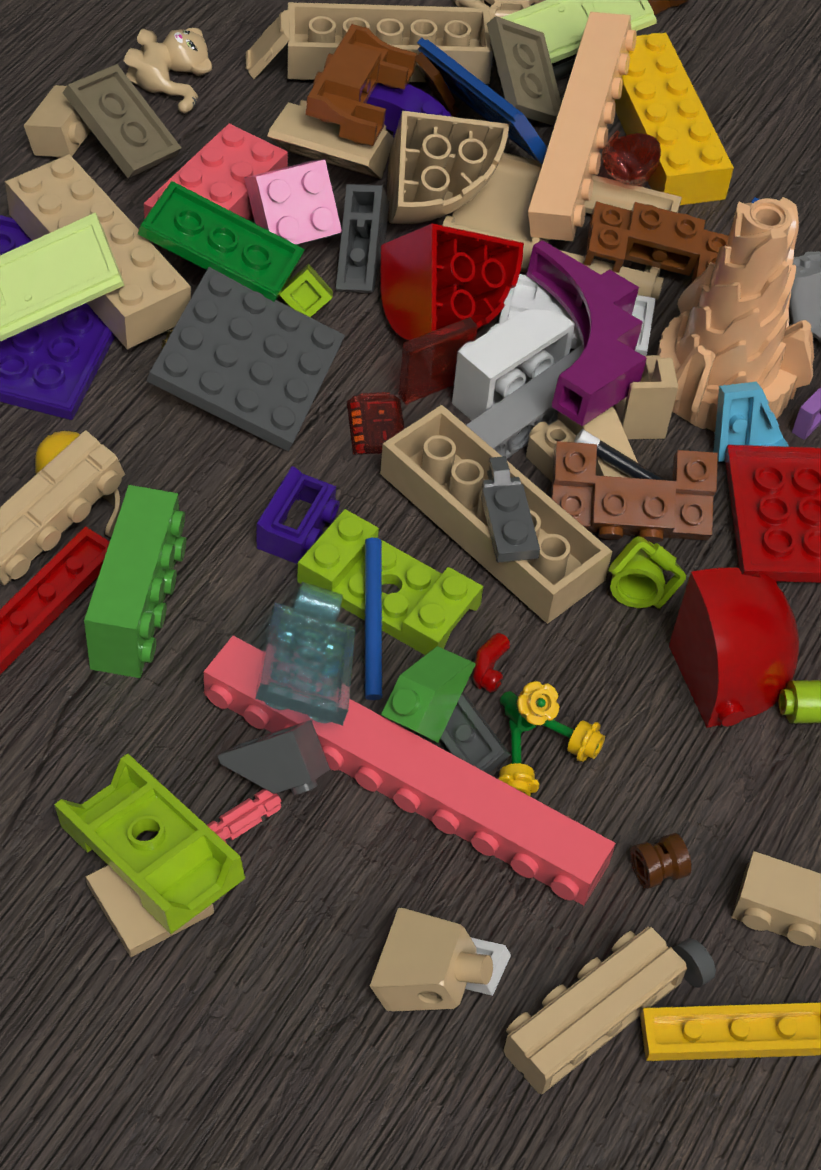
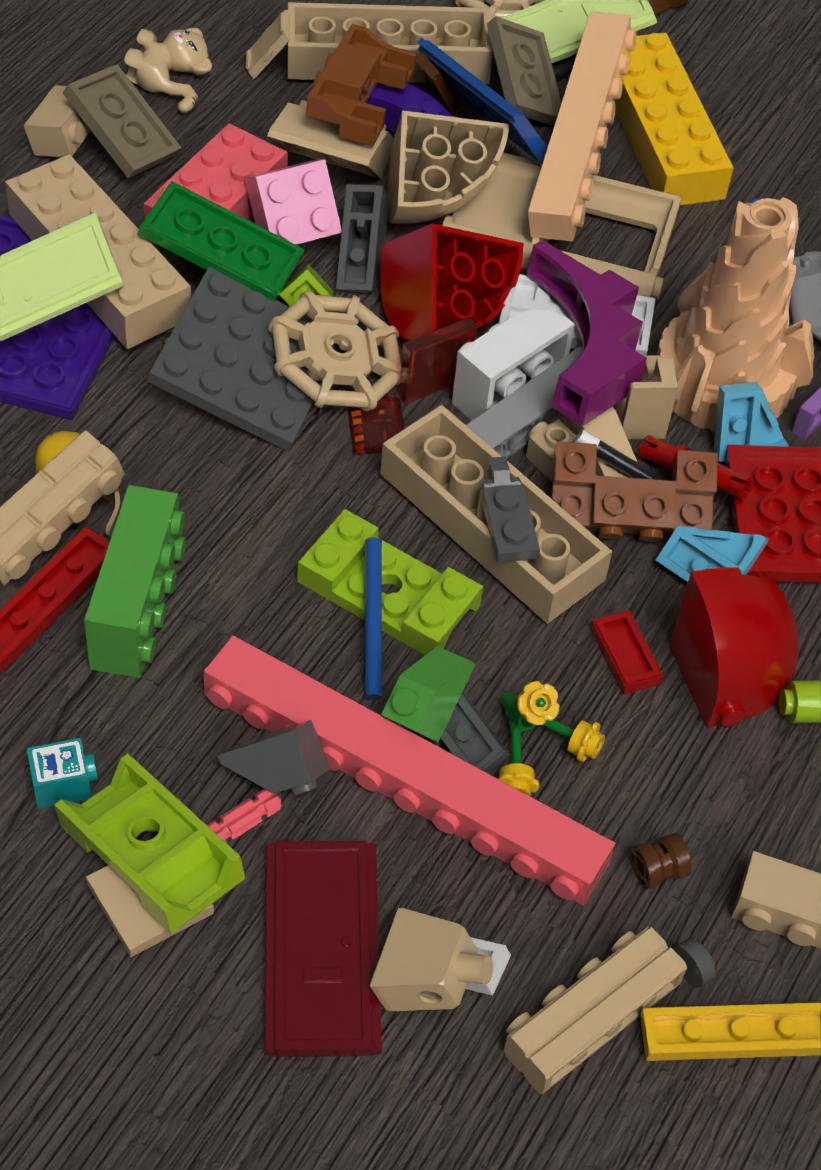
(61, 772): none -> teal brick
(284, 540): dark purple window -> none
(308, 657): clear light blue hinge -> none
(321, 949): none -> dark red piece
(331, 366): none -> tan plate
(486, 657): red arm -> none
(626, 652): none -> red tile
(631, 158): clear red piece -> none
(639, 575): lime piece -> none
(651, 238): dark orange bracket -> none
(702, 549): none -> medium azure wing
(727, 479): none -> red pin

